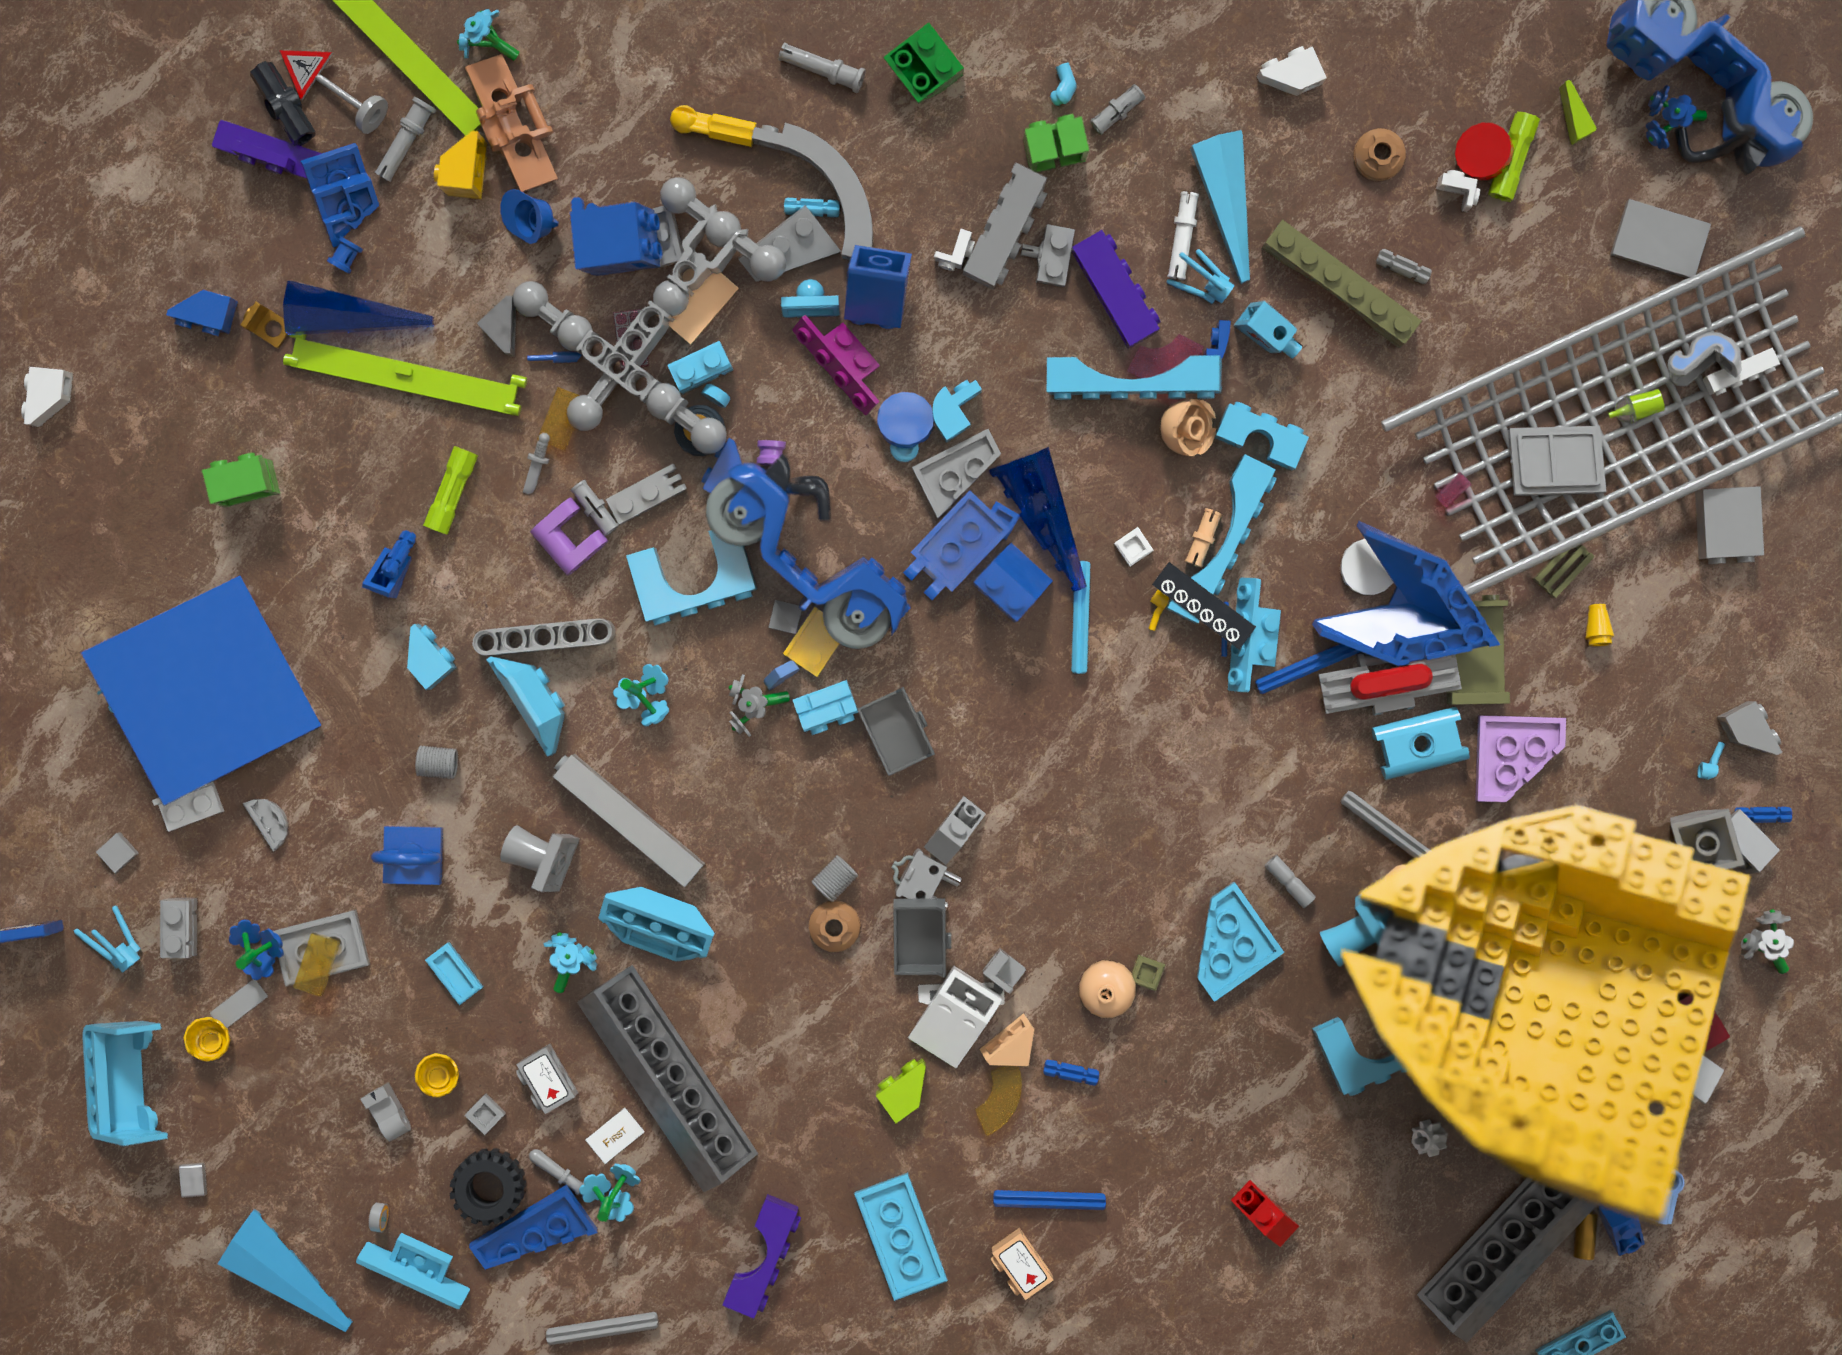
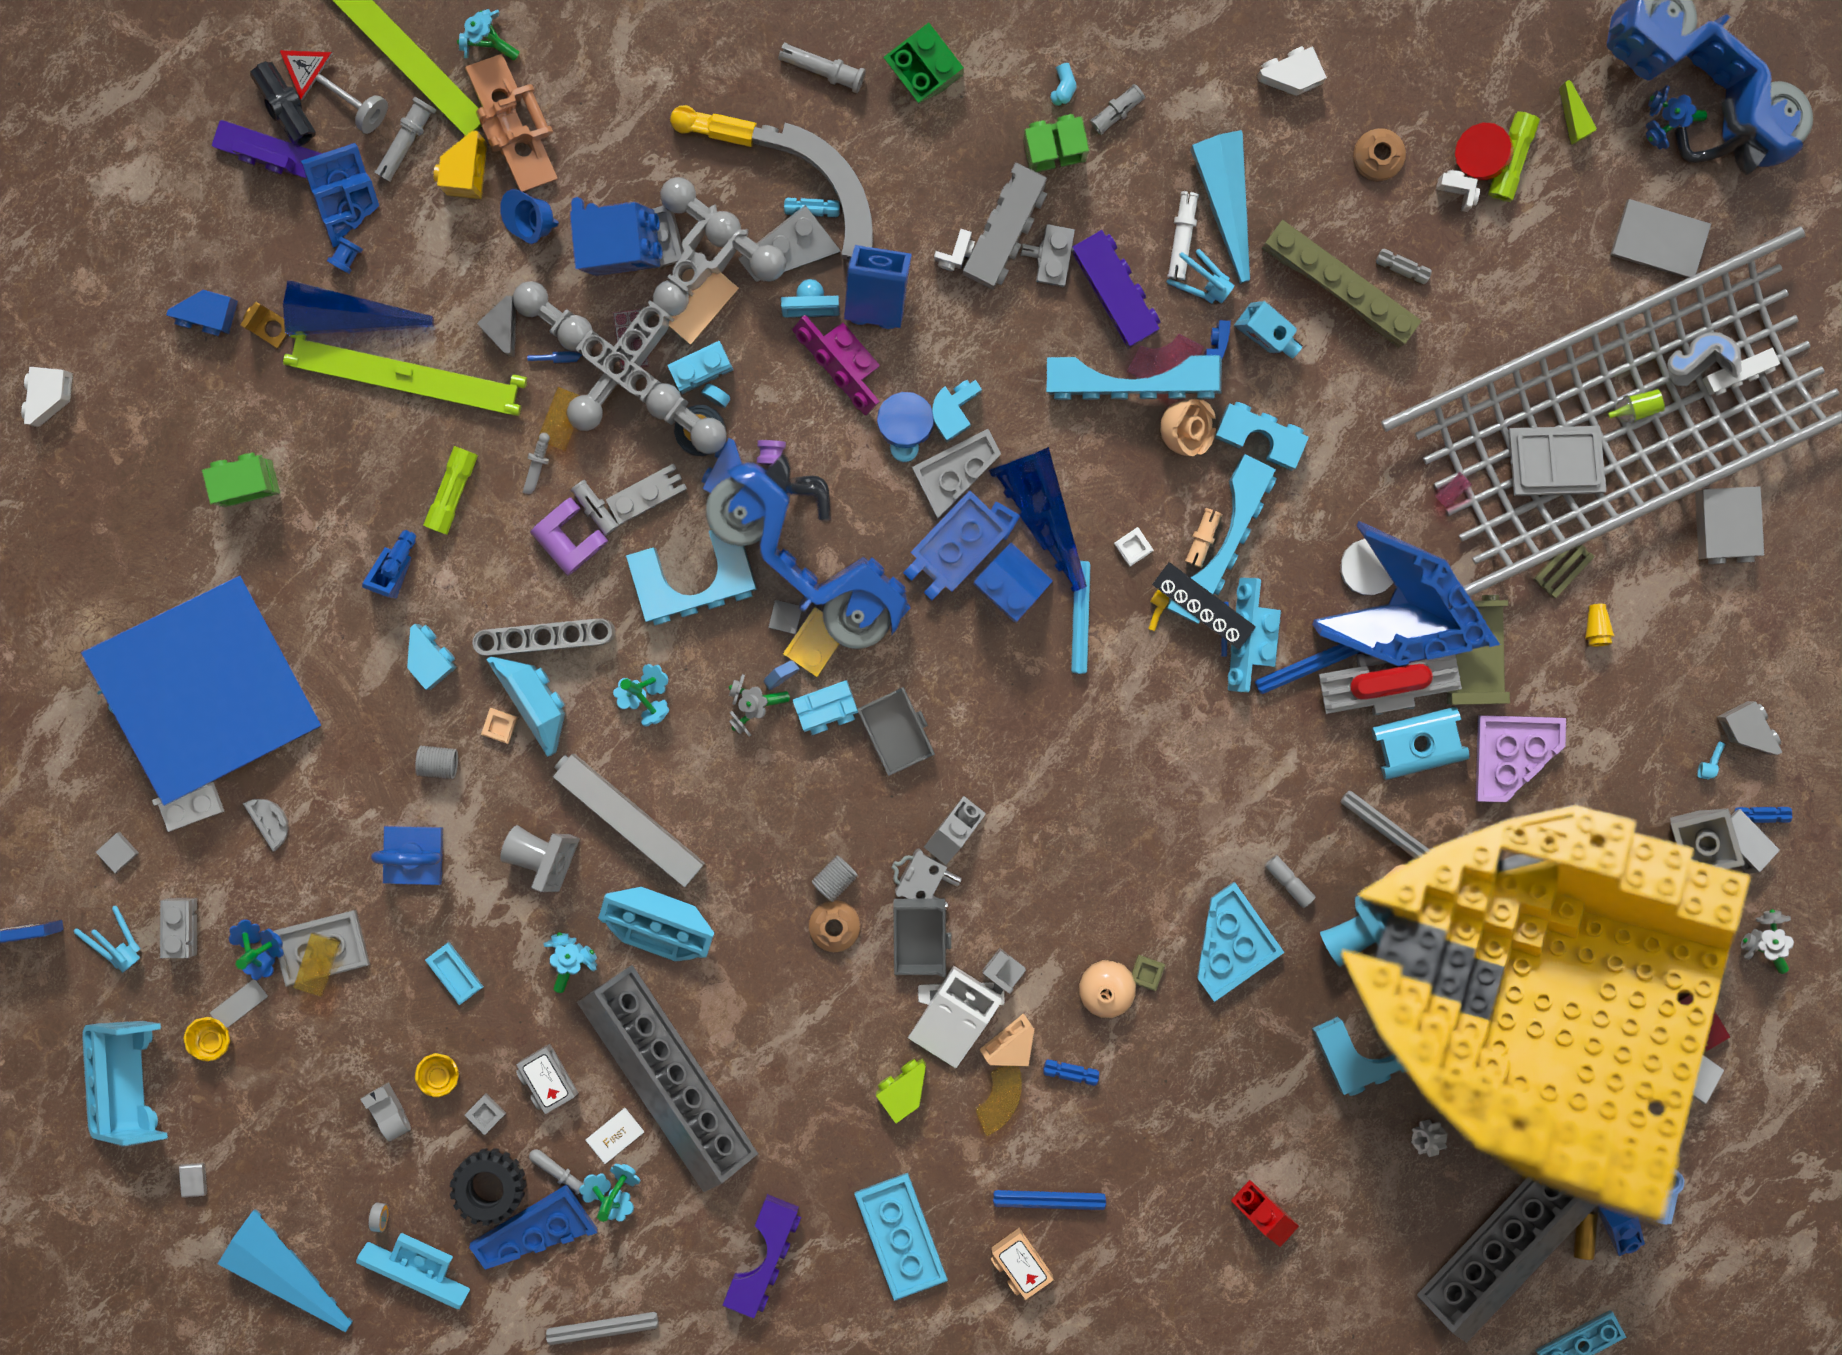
(499, 725): none -> light nougat tile

